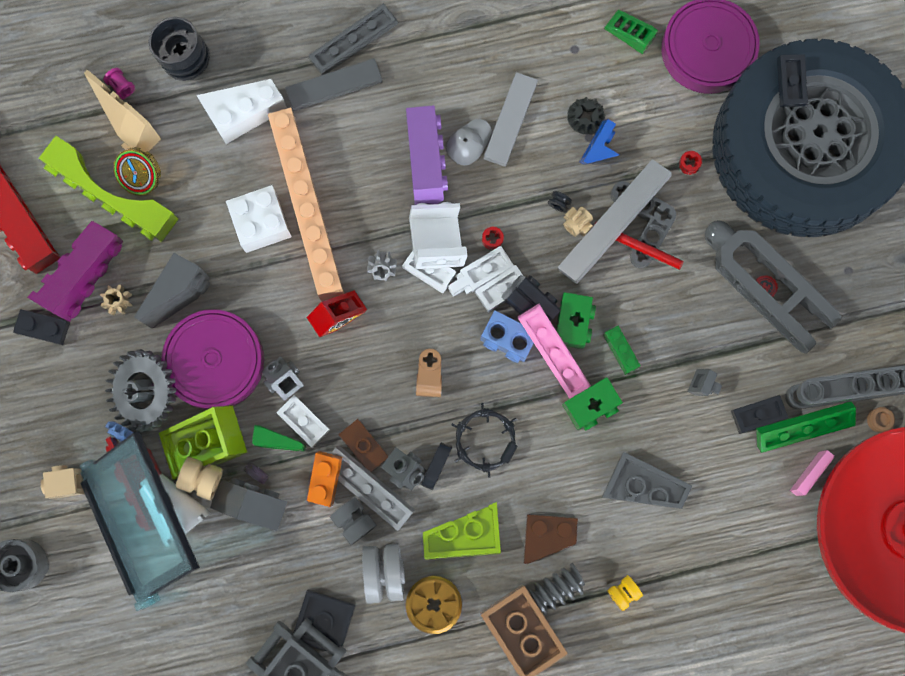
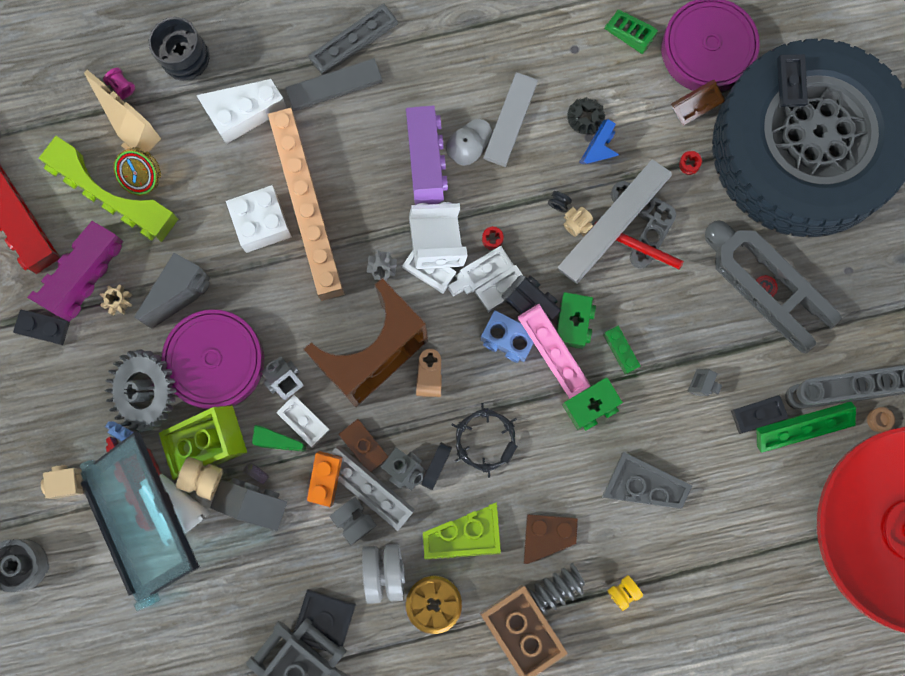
(336, 313): red slope -> none
(365, 371): none -> reddish brown piece
(698, 102): none -> reddish brown plate
(812, 473): bright pink tile -> none

